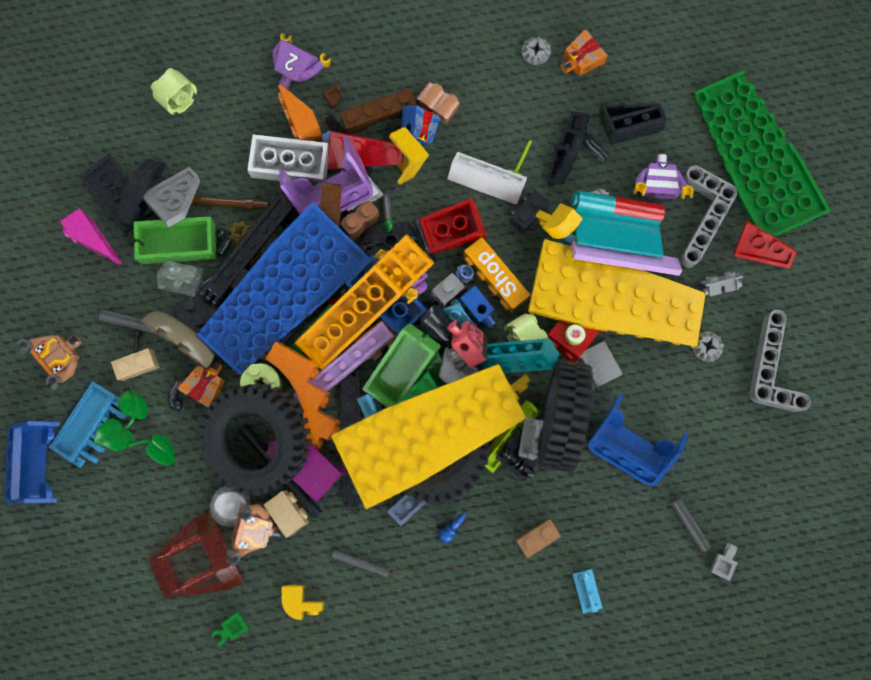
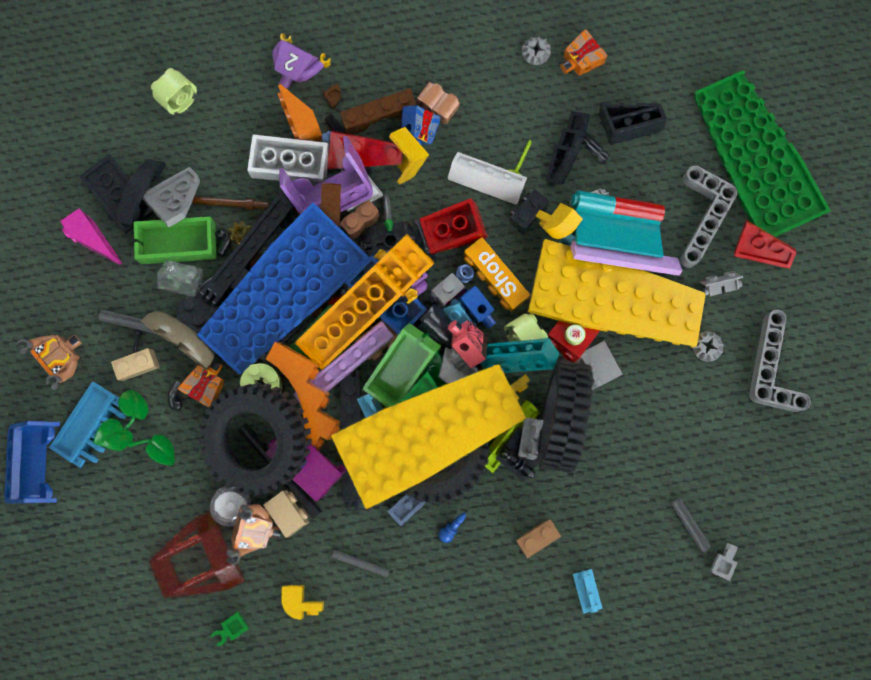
(632, 453): blue windscreen -> none
(662, 181): torso -> none

